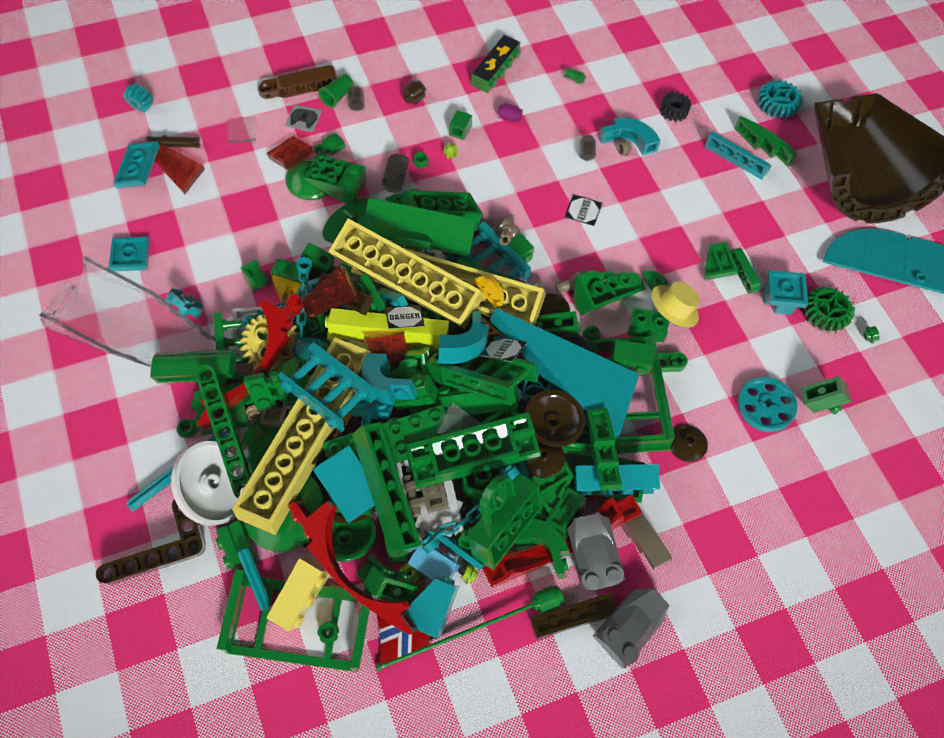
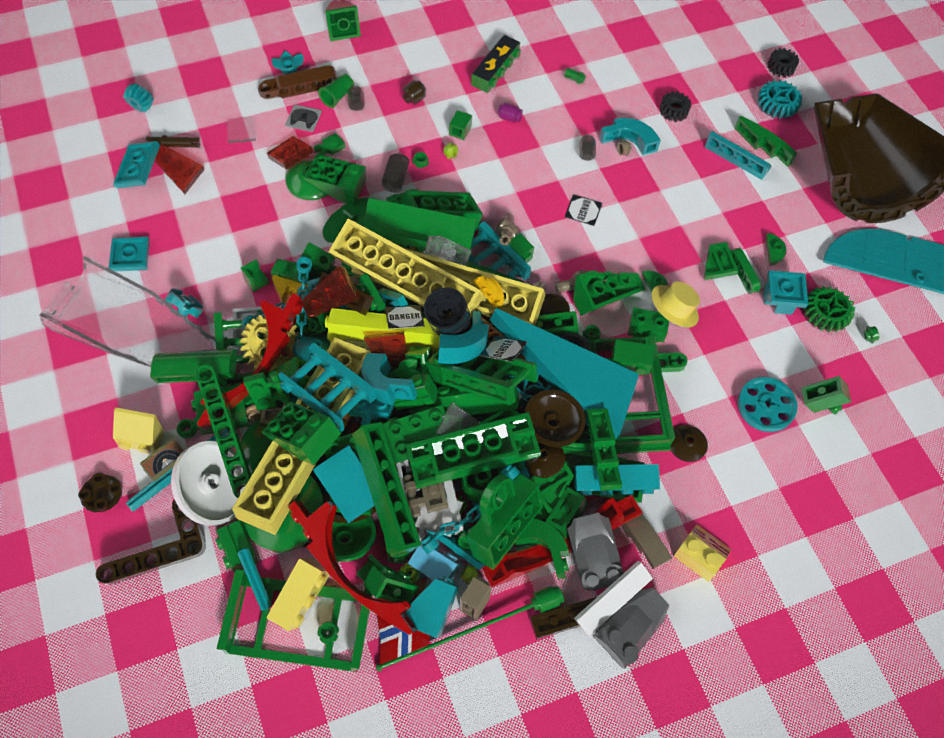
(100, 493): none -> dark brown dish
(137, 430): none -> light yellow slope
(162, 459): none -> panel
(288, 63): none -> teal plate
(302, 432): none -> green slope
(342, 20): none -> green slope
(442, 303): none -> black wheel
(447, 250): none -> clear brick
(475, 598): none -> dark tan brick
(613, 598): none -> white tile
(702, 553): none -> light yellow slope
(775, 248): none -> green plate
(779, 56): none -> black tyre

